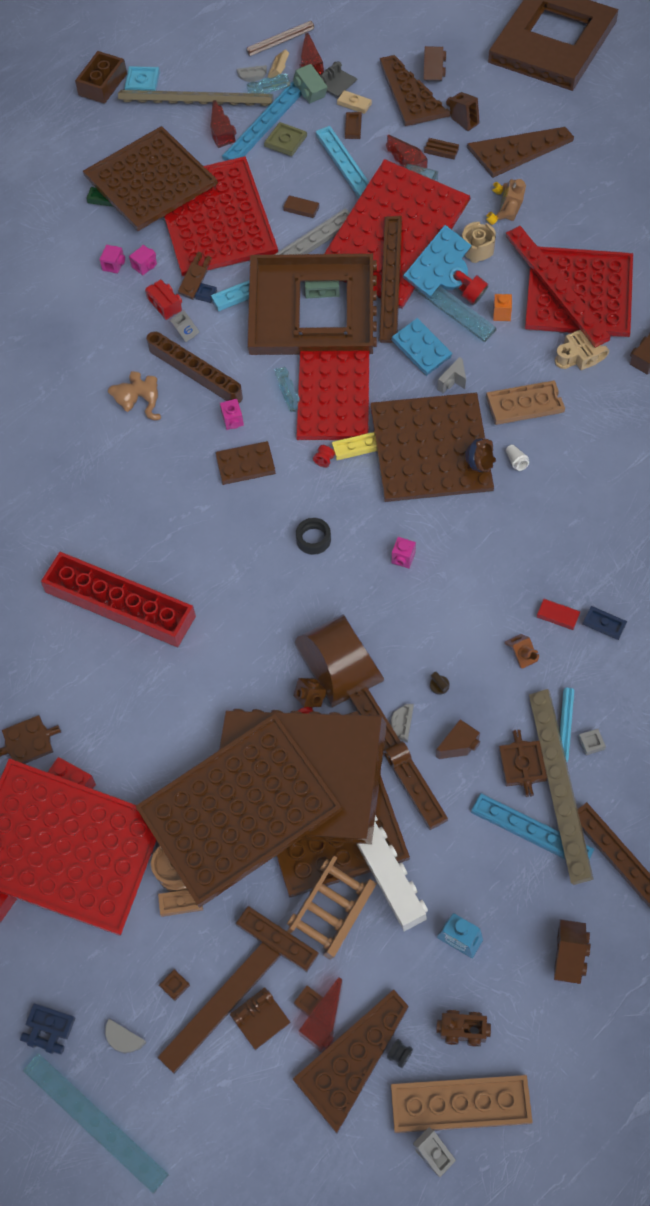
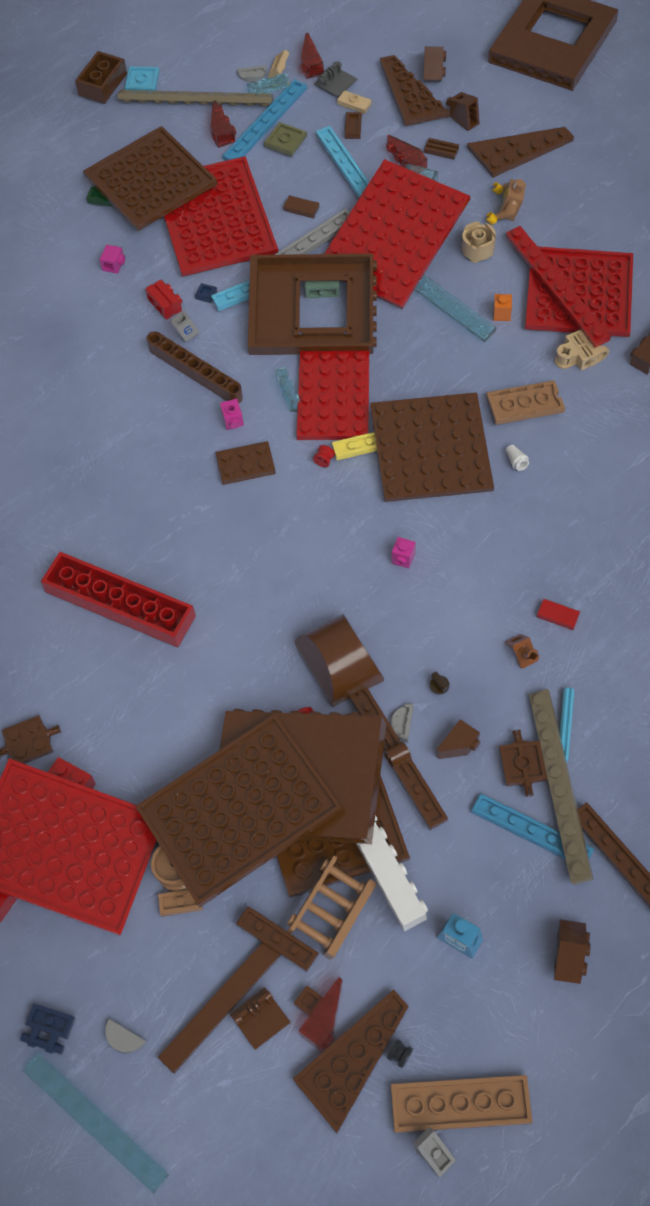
(127, 394): medium nougat animal -> none
(143, 260): dark pink brick -> none
(174, 985): reddish brown tile -> none
(194, 277): reddish brown hinge -> none
(280, 38): axle -> none
(309, 692): reddish brown brick -> none
(310, 83): sand green brick -> none
(313, 548): black tyre -> none
(390, 278): reddish brown tile -> none
(421, 346): dark azure plate -> none
(443, 266): dark azure plate -> none
(453, 374): light grey slope -> none
(457, 1026): reddish brown brick -> none
(480, 455): reddish brown hair -> none
(592, 742): light grey plate -> none
(604, 622): dark blue plate -> none

